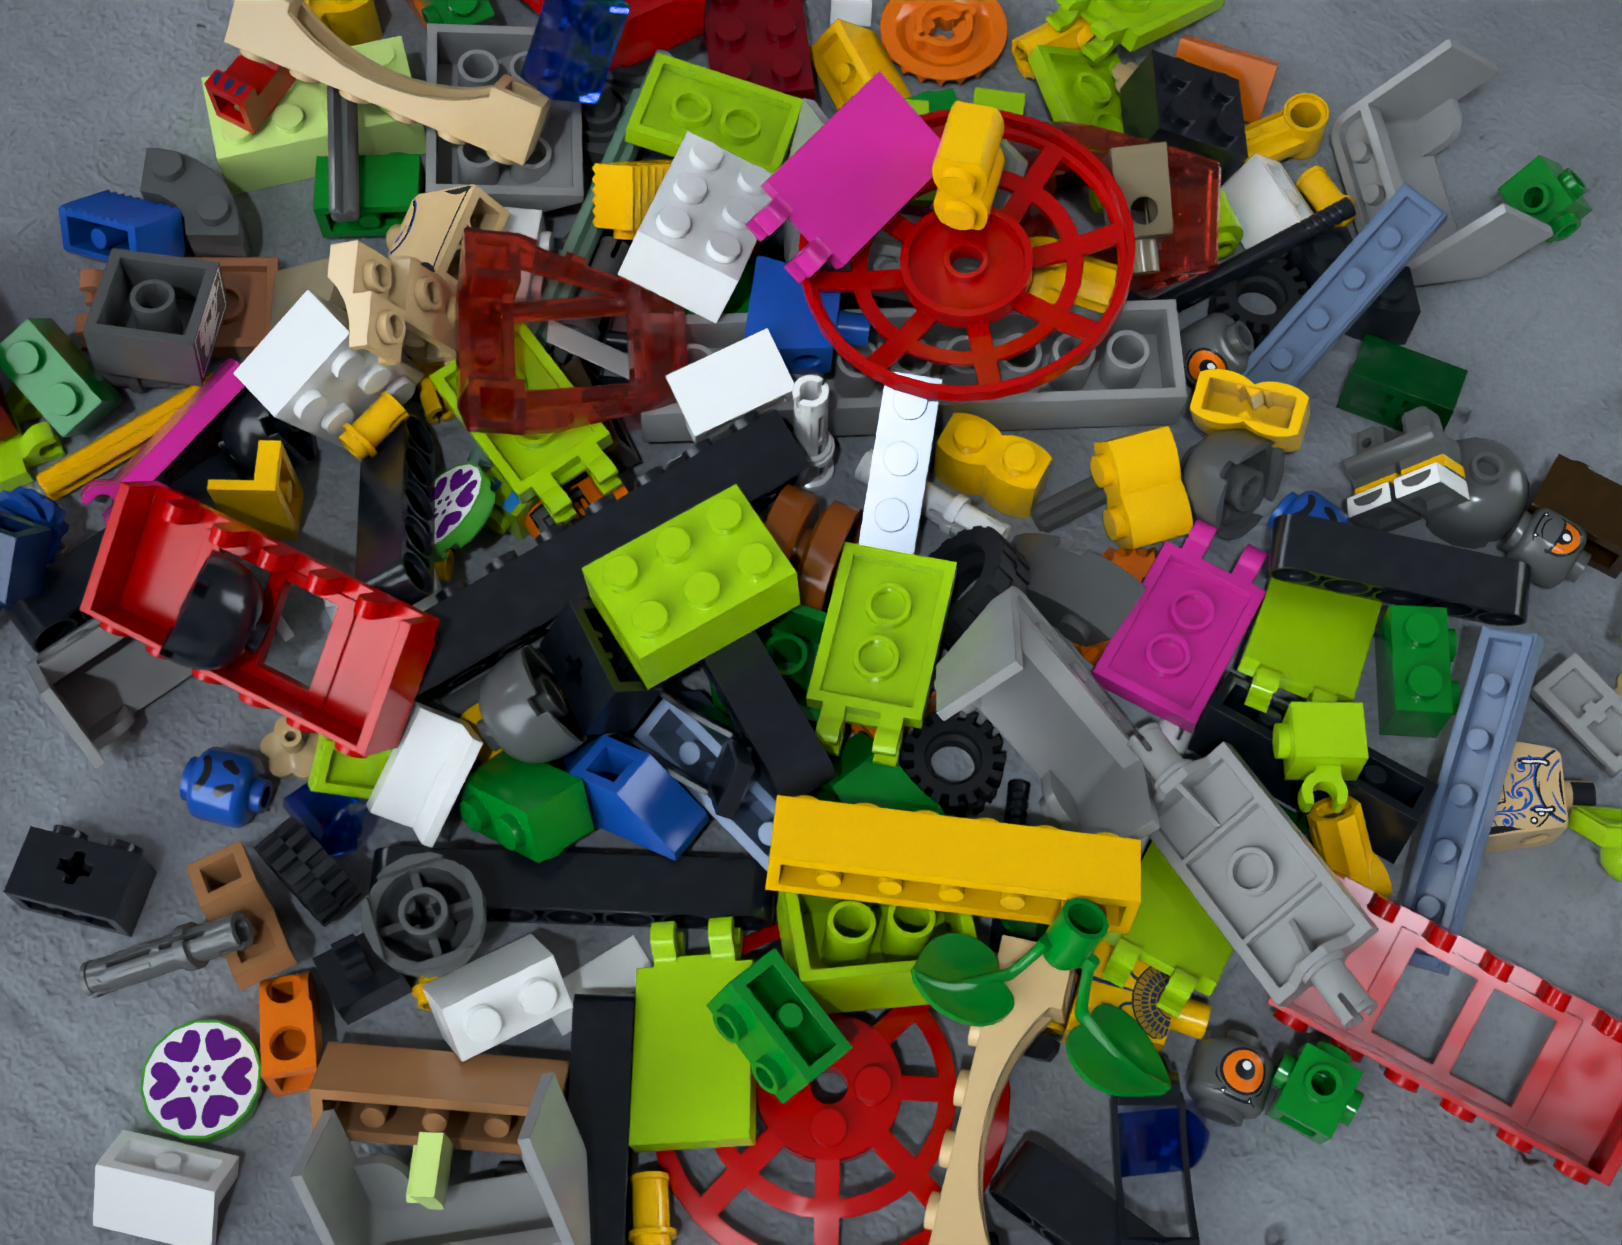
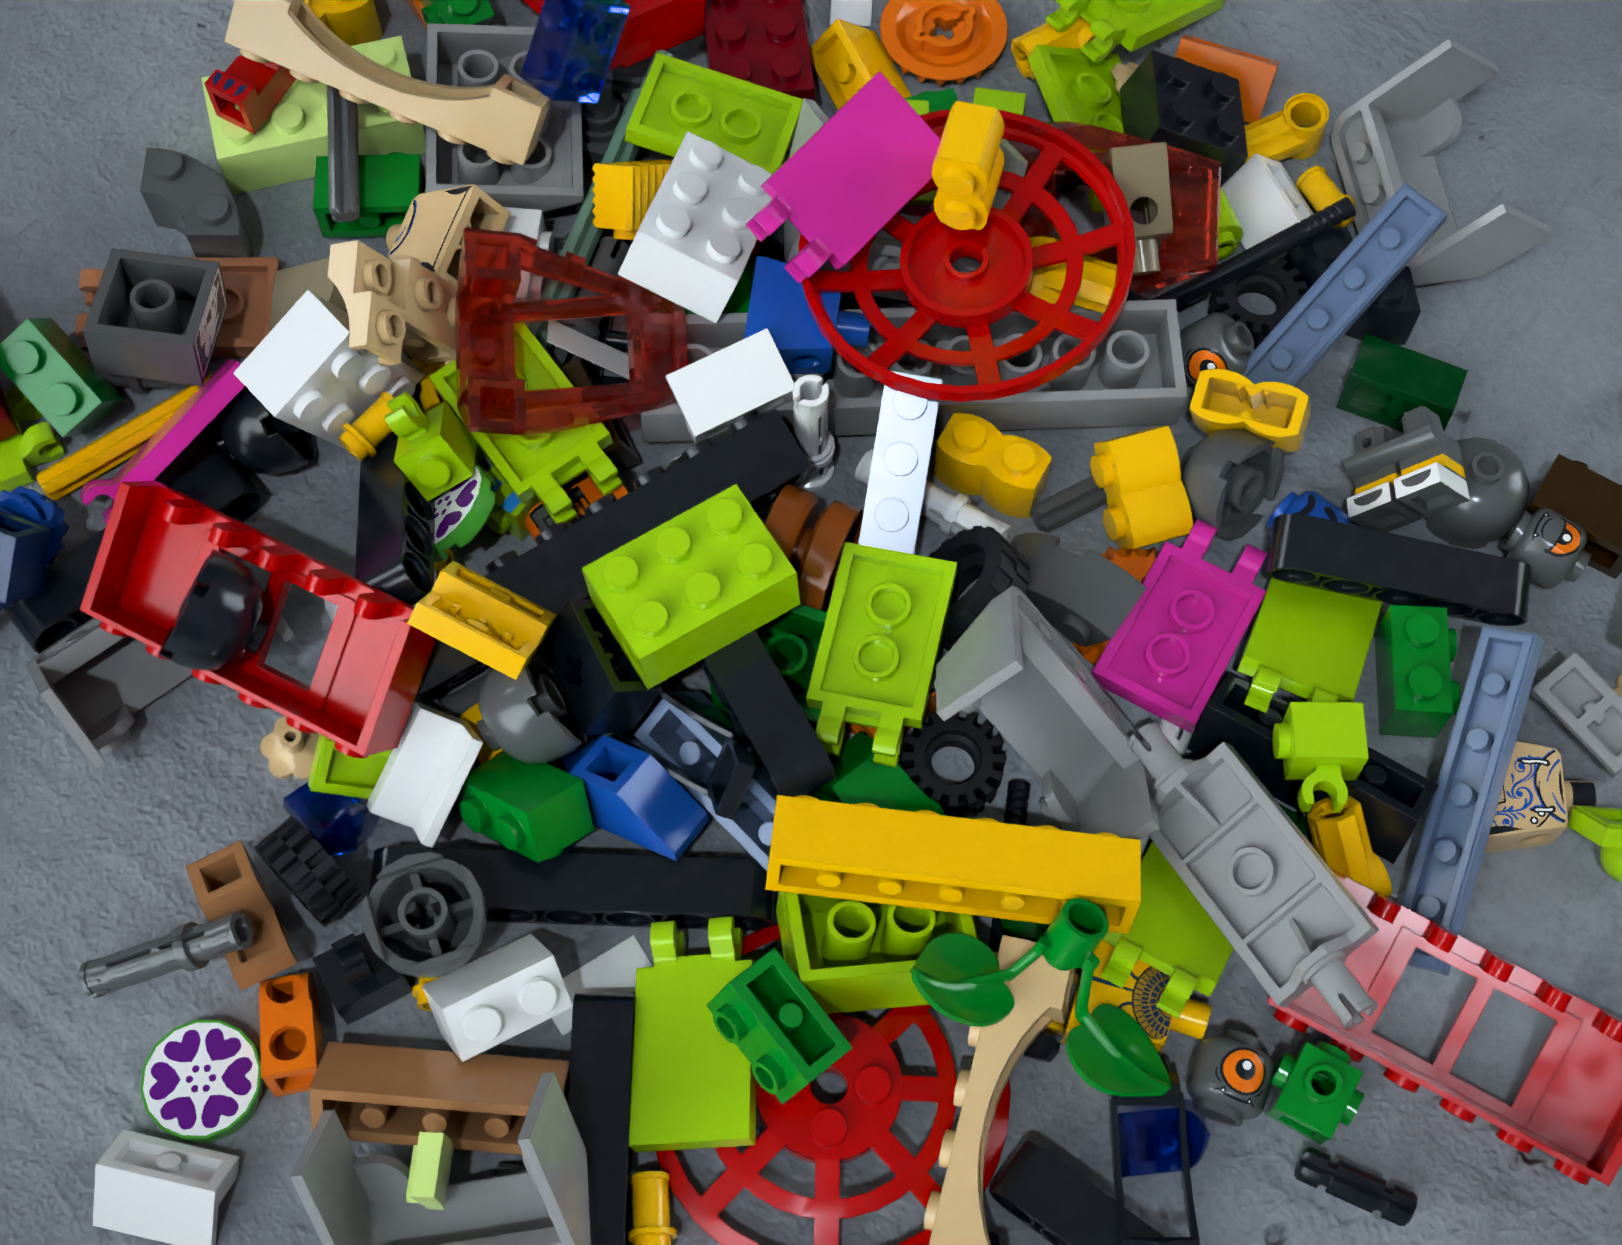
(48, 884): black brick -> none
(119, 221): blue brick -> none
(225, 787): blue head -> none
(268, 502): yellow panel -> none
(431, 446): none -> lime brick
(482, 619): none -> yellow slope
(1356, 1186): none -> black axle
(1548, 195): green brick -> none

